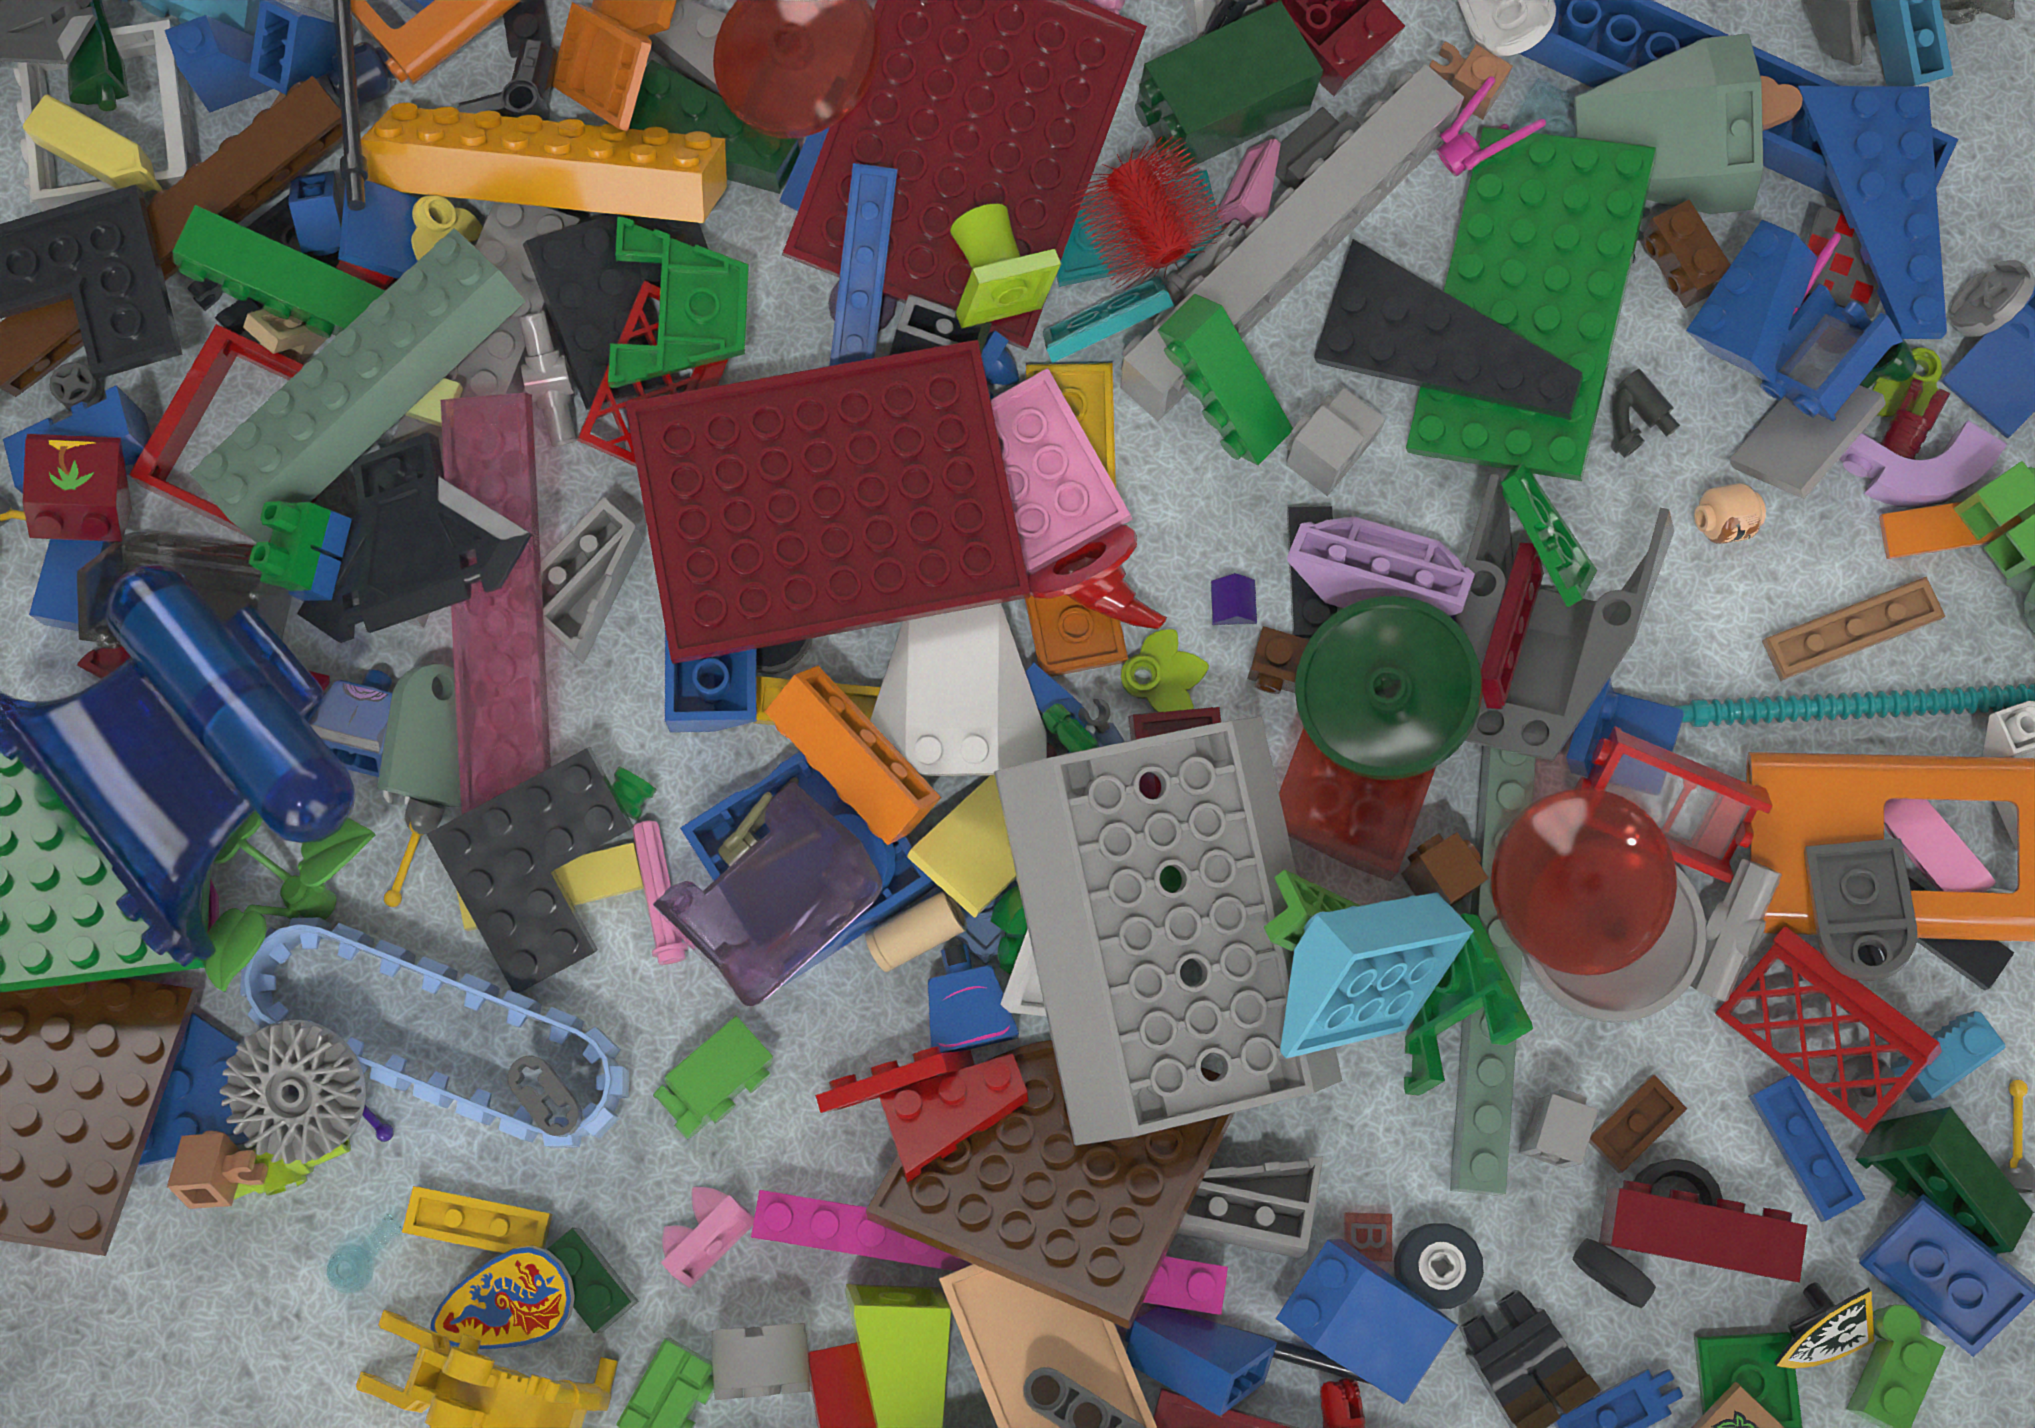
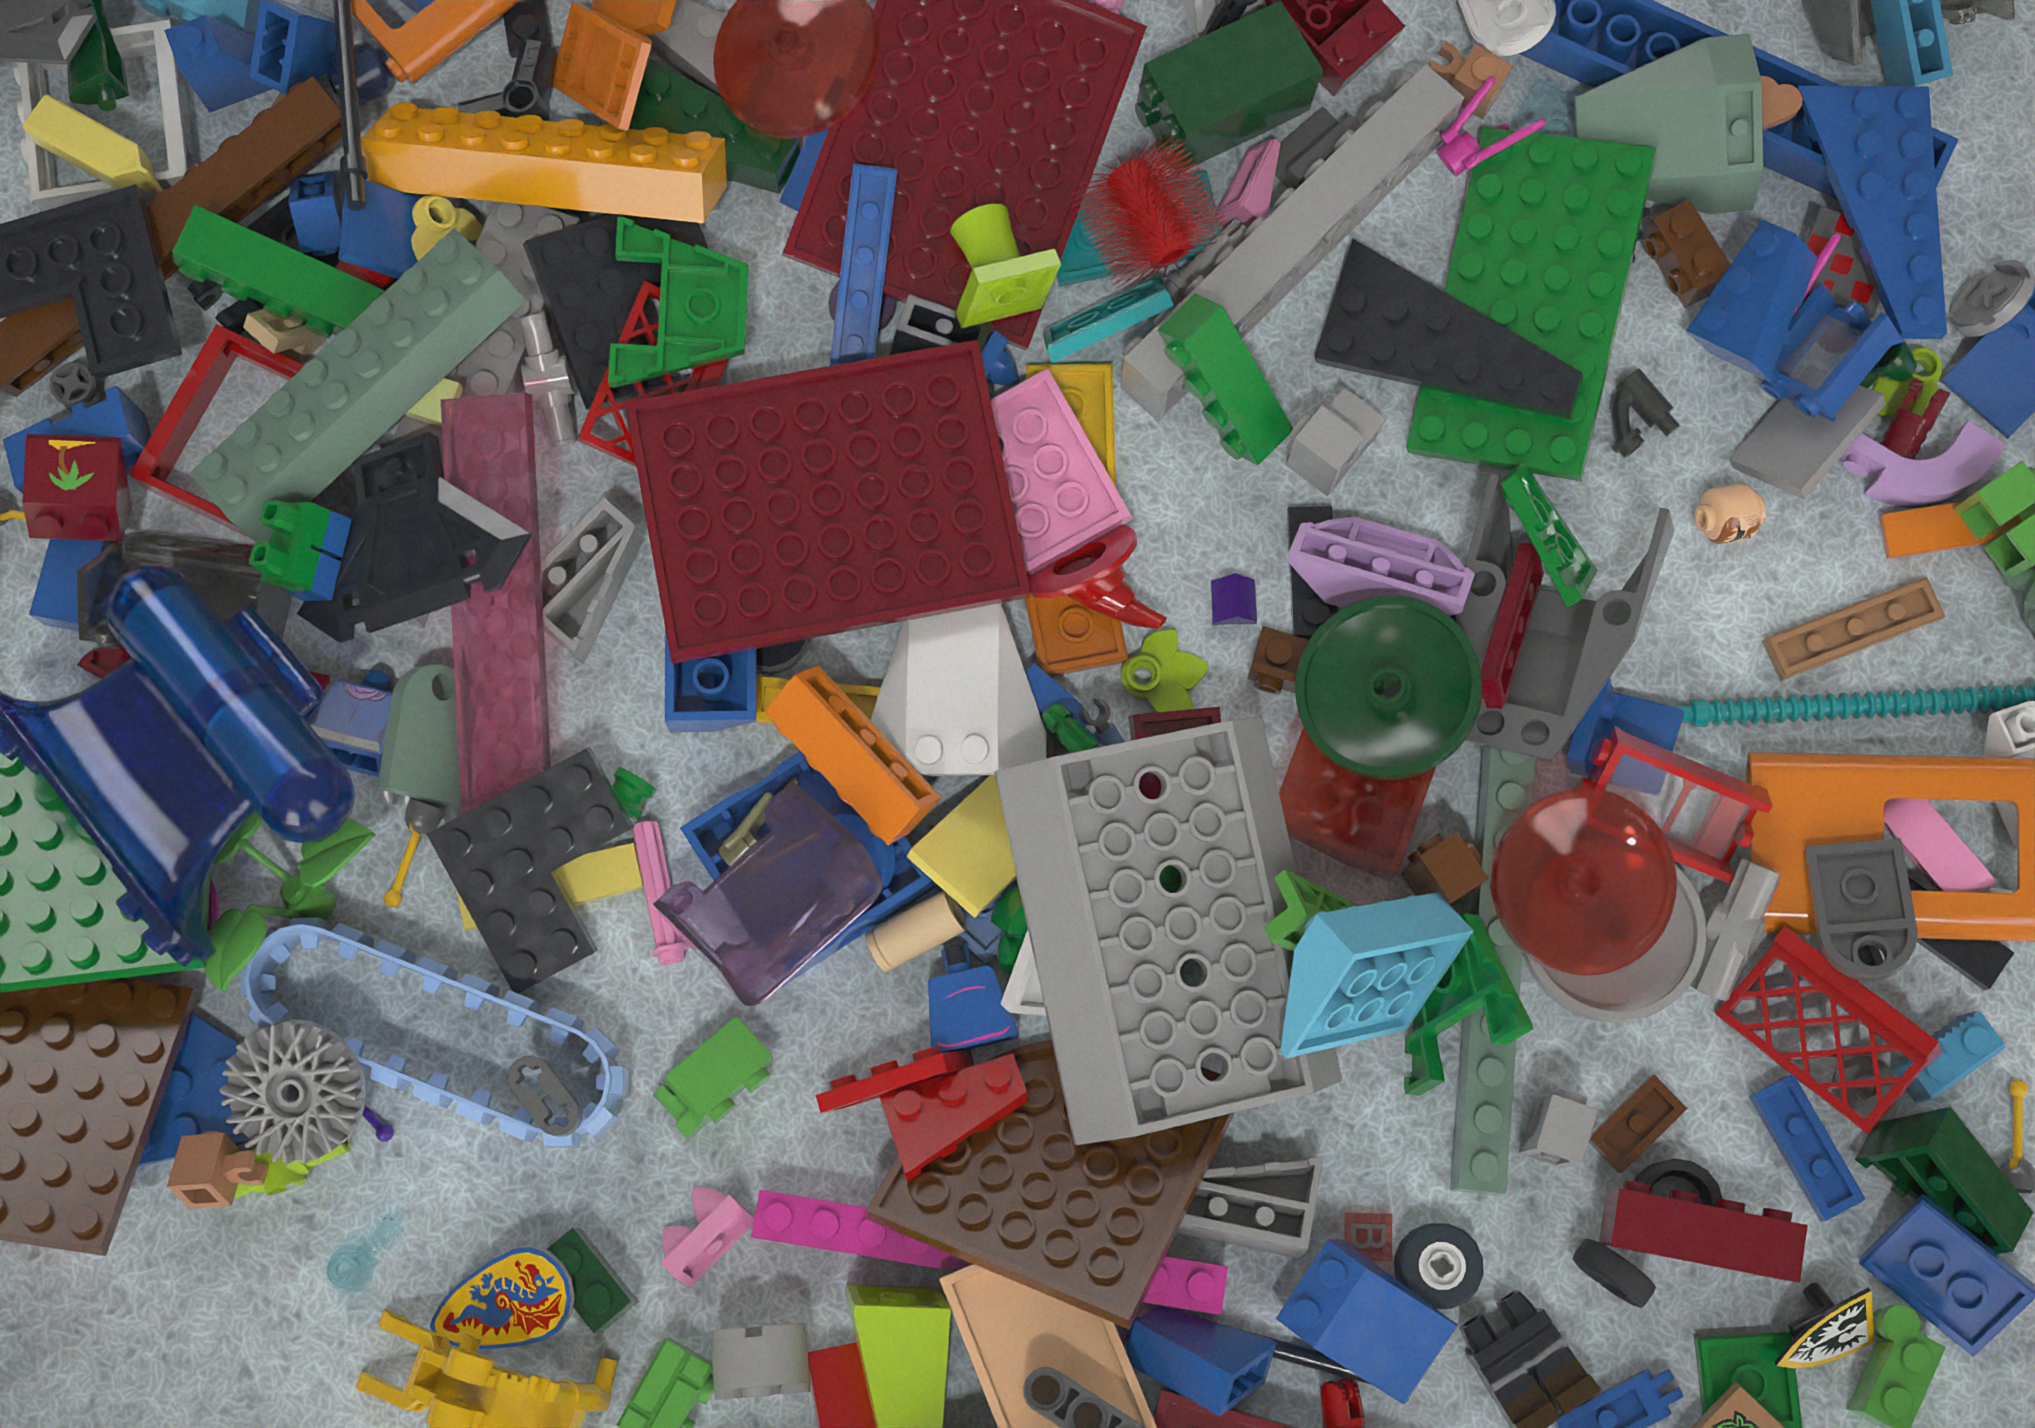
(474, 1221): yellow plate -> none

